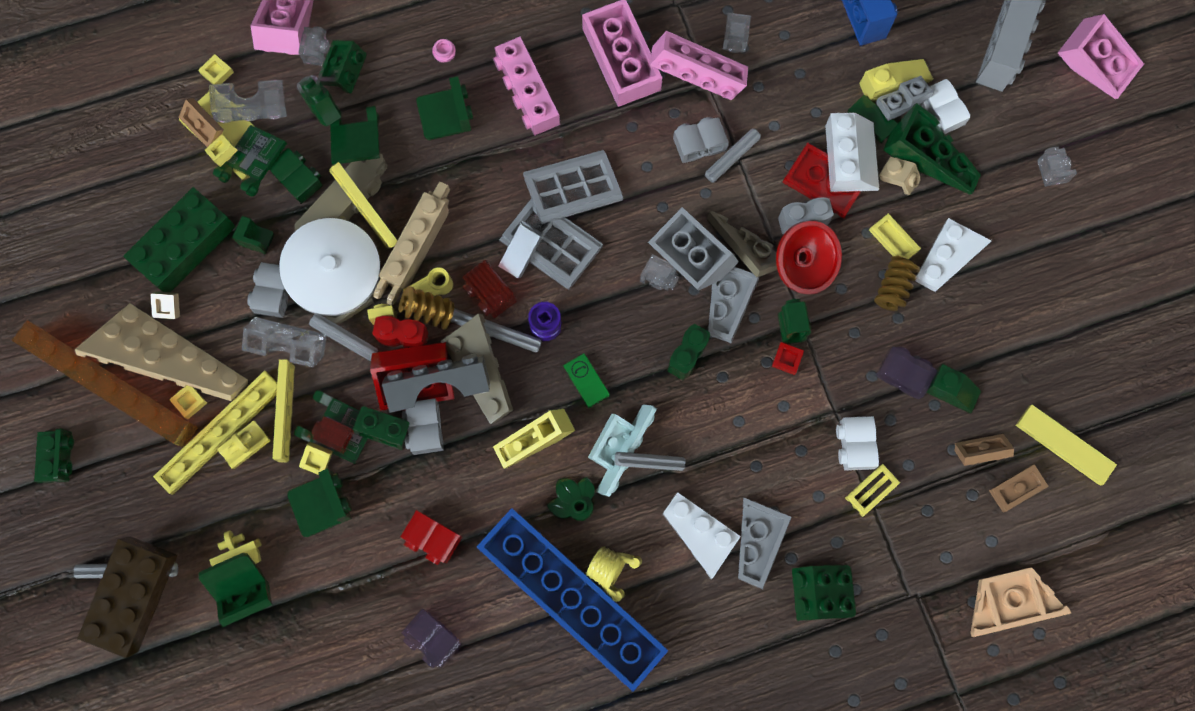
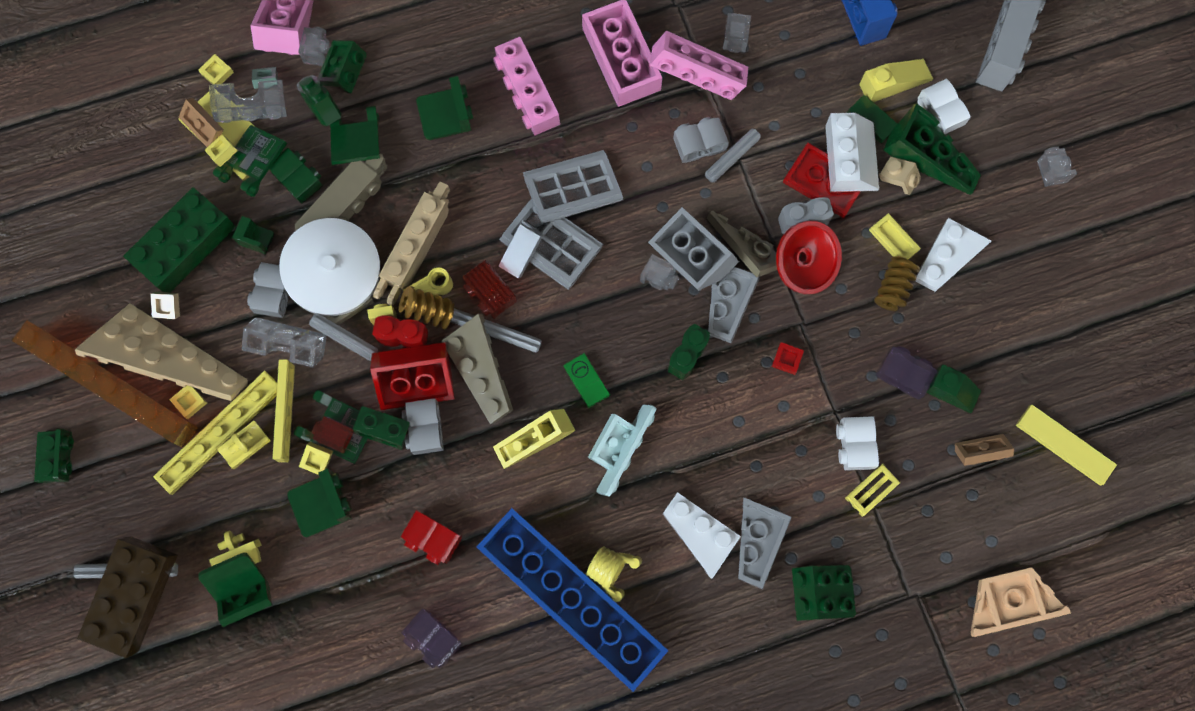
(263, 74): none -> sand green plate
(363, 205): light yellow tile -> none
(444, 50): bright pink plate -> none
(466, 375): dark grey arch -> none
(545, 321): dark purple wheel -> none
(570, 496): dark green plate -> none
(649, 461): light grey axle -> none
(794, 322): dark green brick -> none
(902, 100): light grey slope -> none
(1018, 488): medium nougat plate -> none
(1101, 55): bright pink slope -> none

